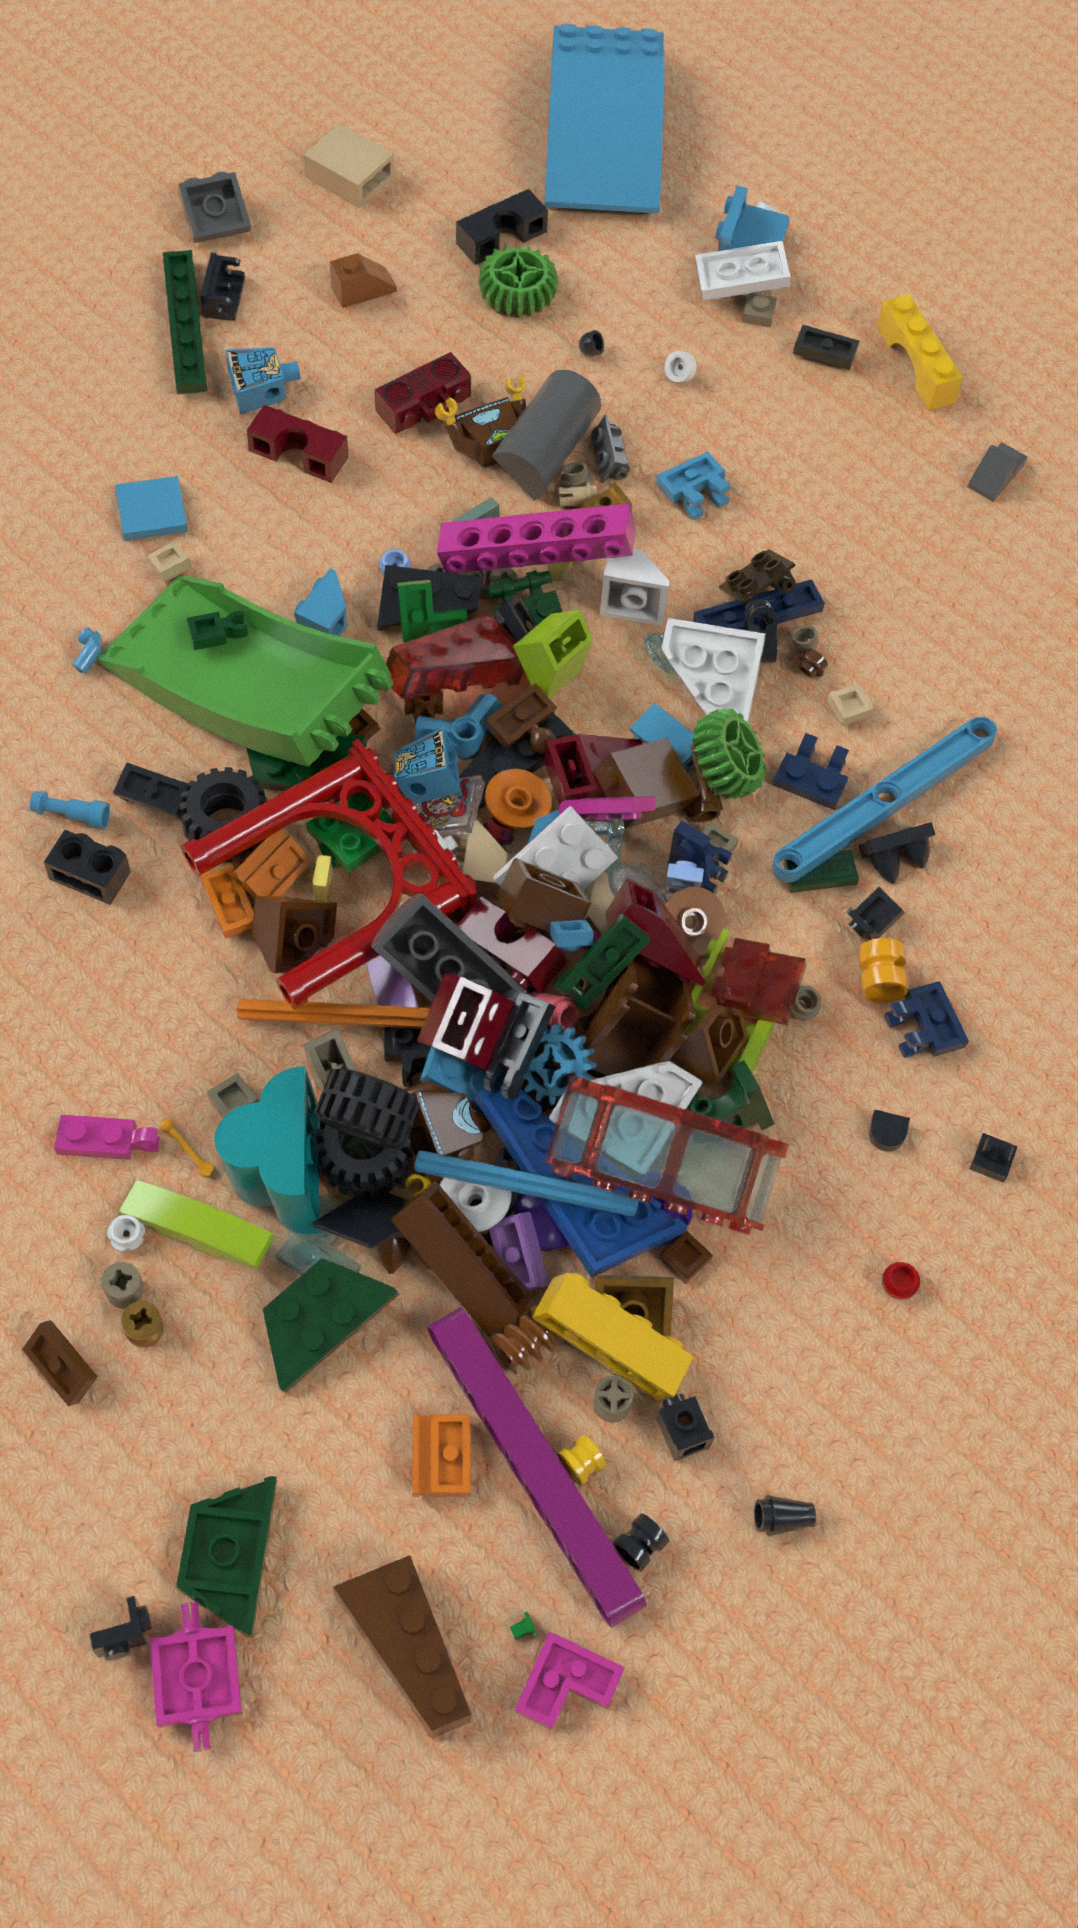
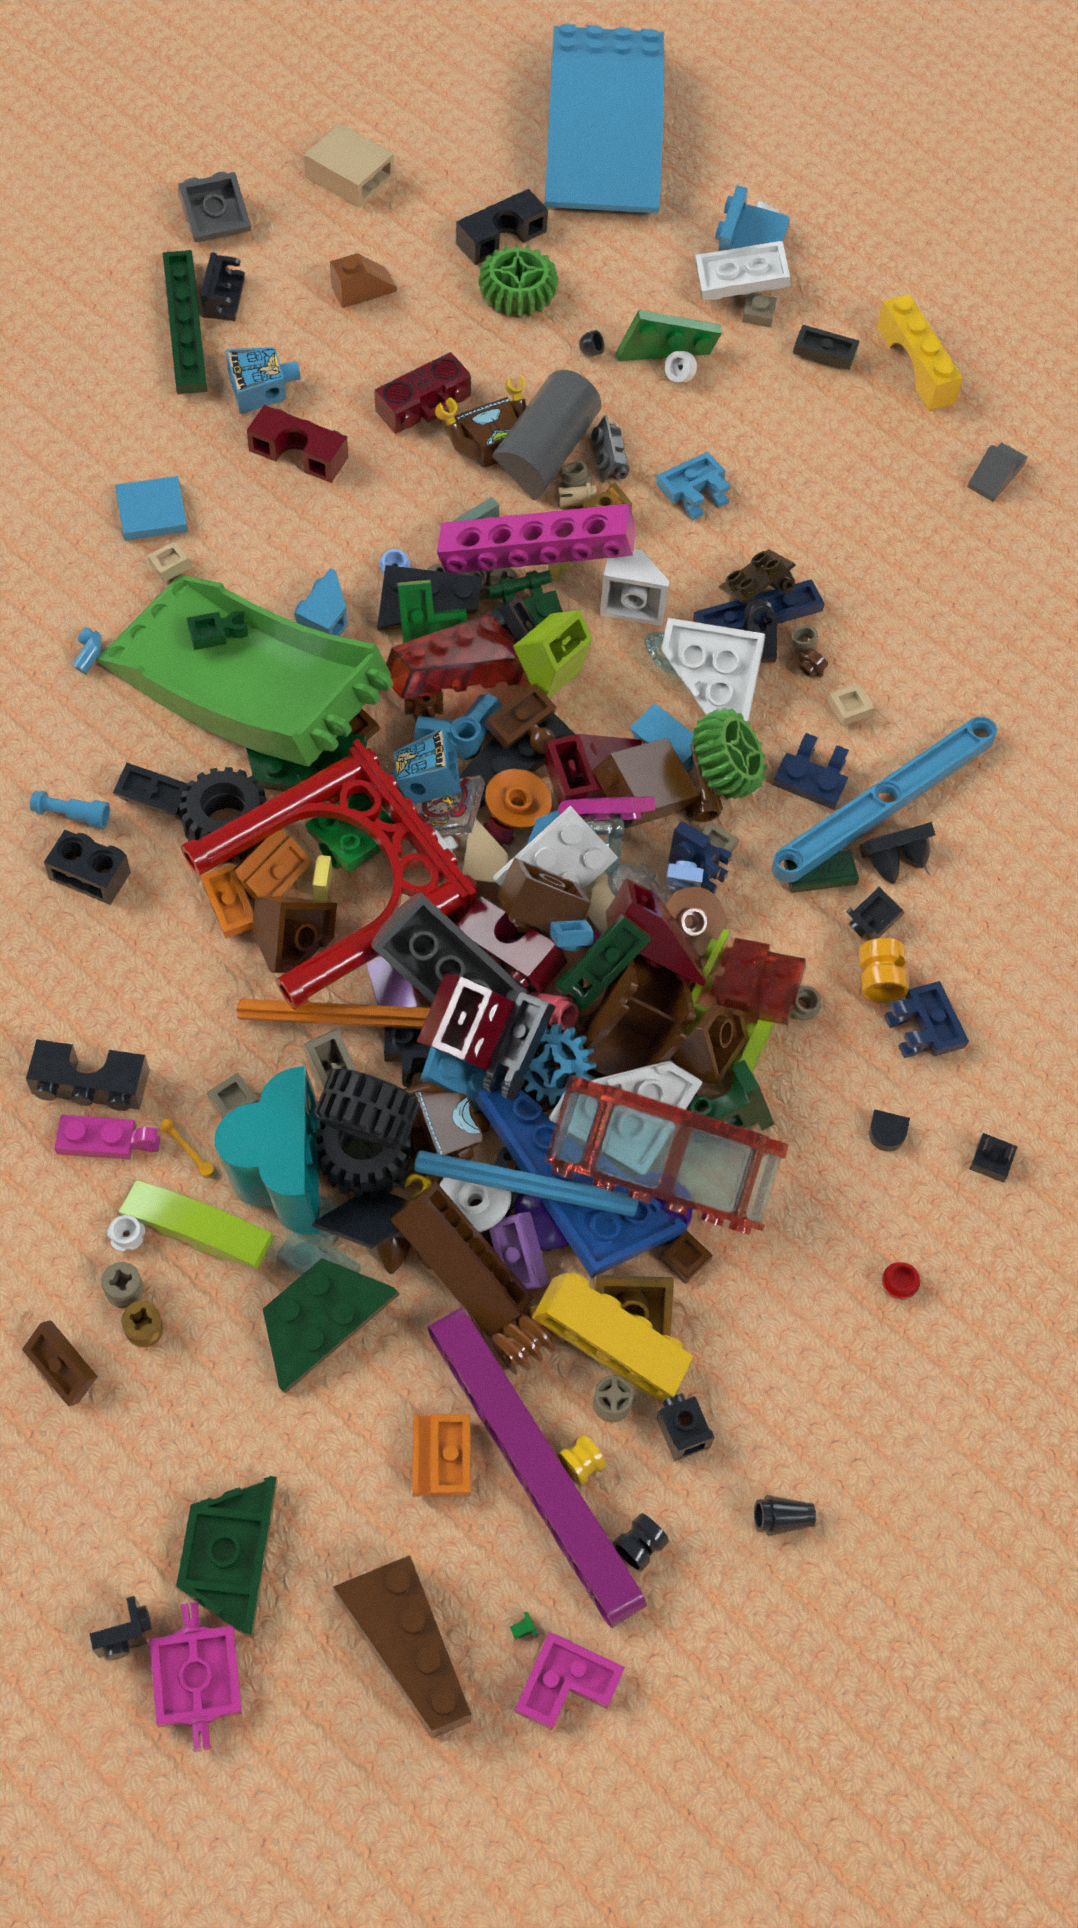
(117, 1084): none -> black arch
(659, 335): none -> green wing

